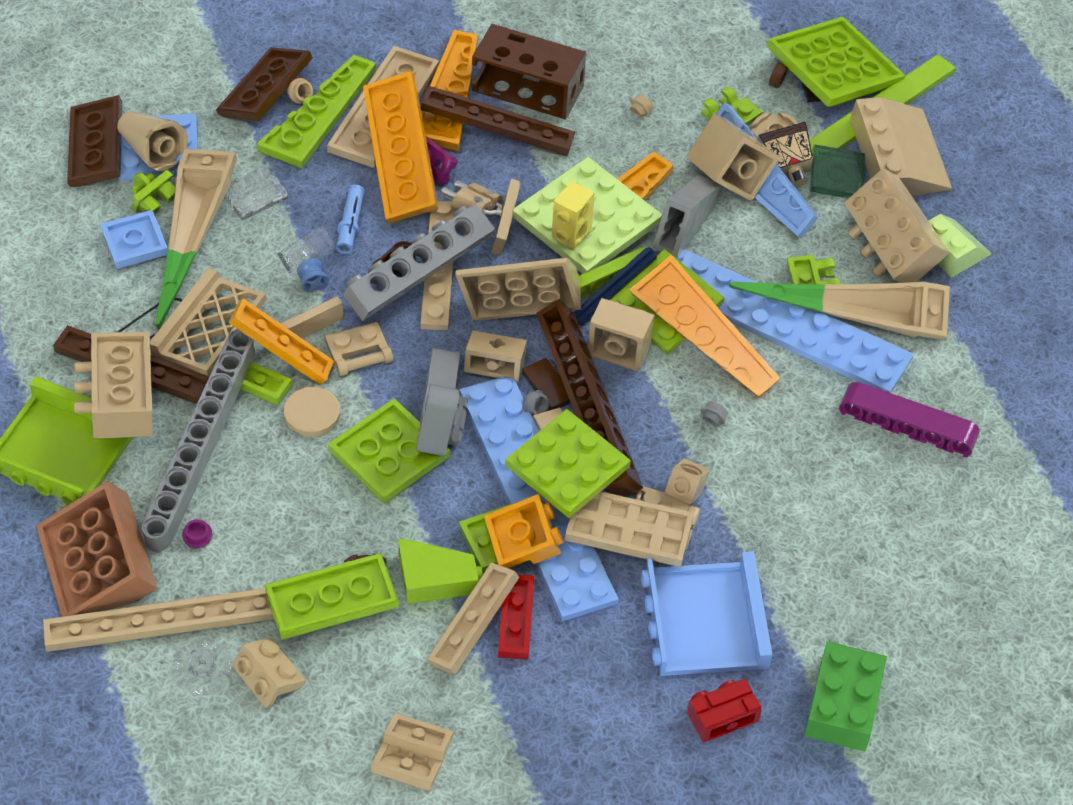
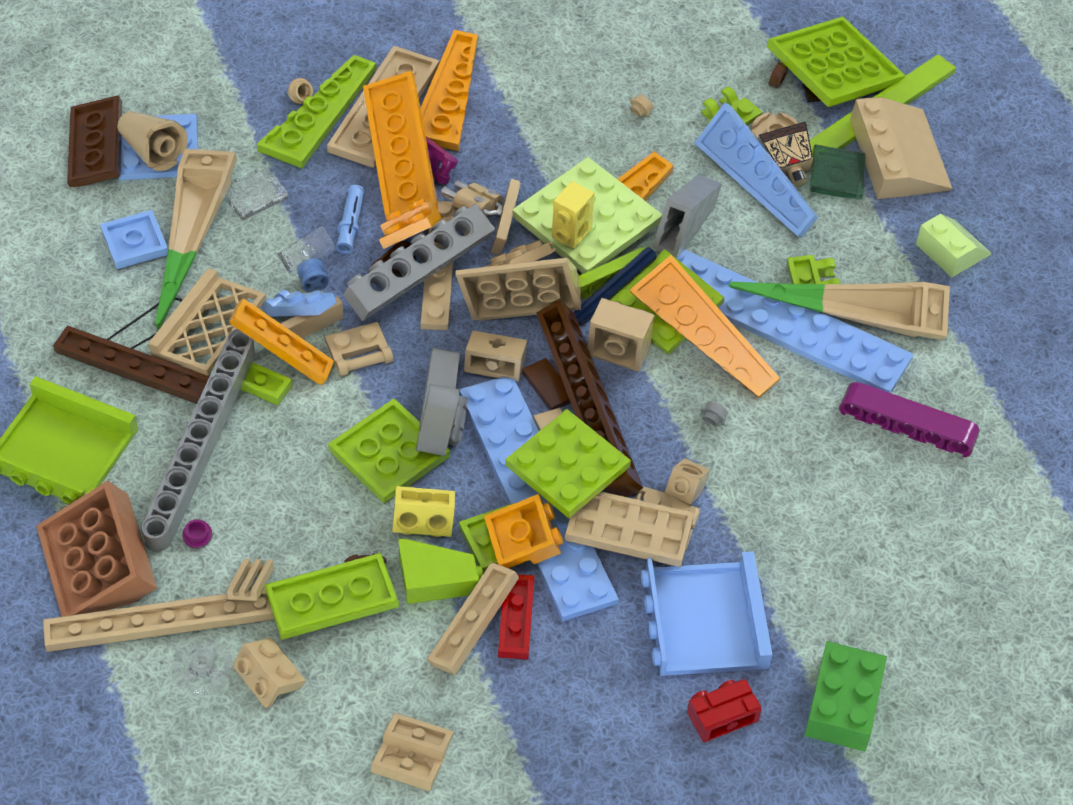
(118, 385): tan piece -> none
(148, 187): lime hips -> none
(245, 579): none -> tan tile
(264, 84): reddish brown tile -> none
(298, 304): none -> light blue plate
(311, 411): tan tile -> none
(404, 225): none -> light orange plate
(423, 511): none -> light yellow brick
(497, 120): reddish brown plate -> none
(512, 54): reddish brown piece -> none
(523, 253): none -> tan plate
(536, 402): light grey plate -> none
(732, 157): tan slope -> none
(894, 229): tan piece -> none

